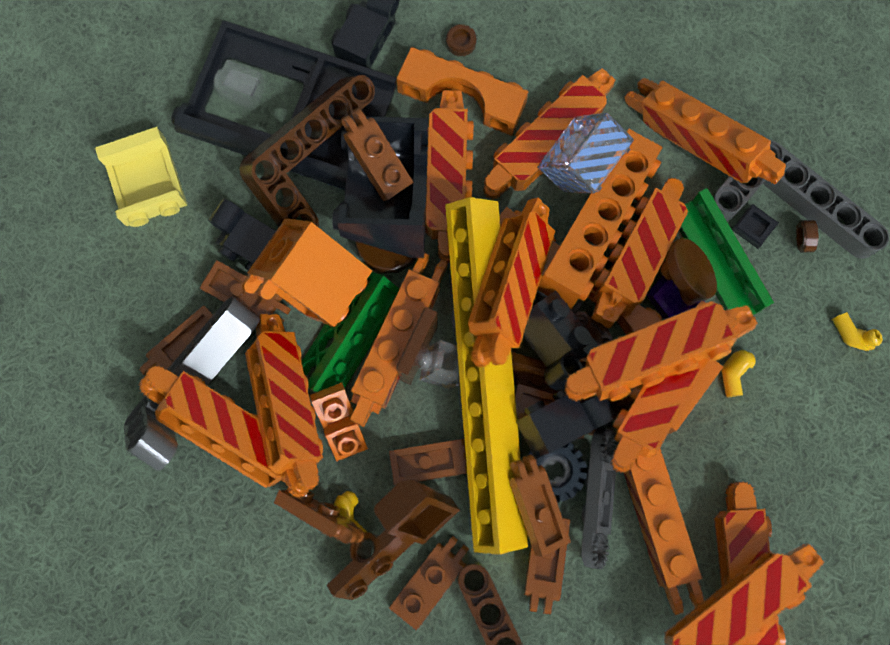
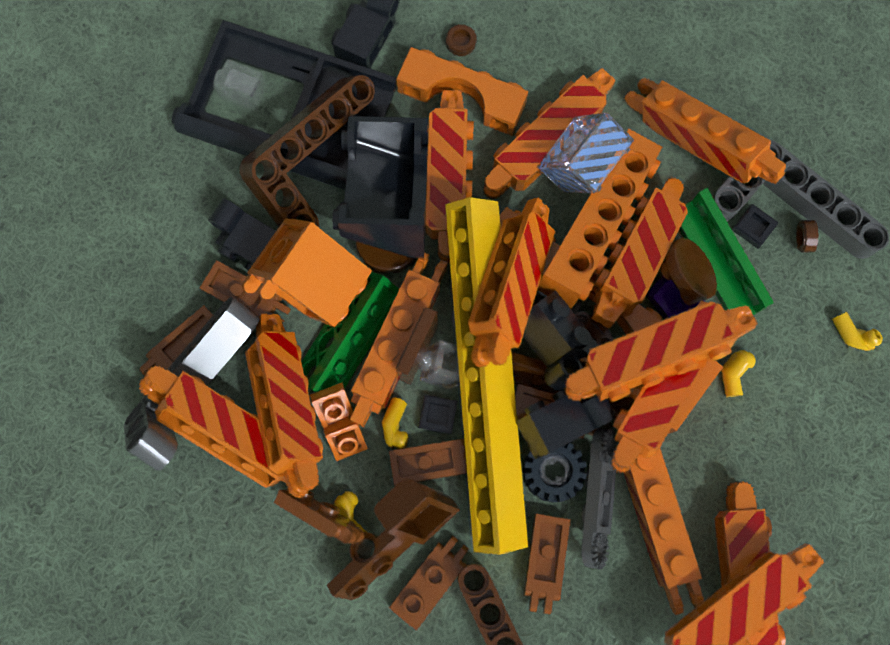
(142, 177): light yellow panel -> none
(375, 155): dark orange hinge -> none
(390, 424): none -> yellow arm
(438, 414): none -> black tile
(538, 506): dark orange hinge -> none

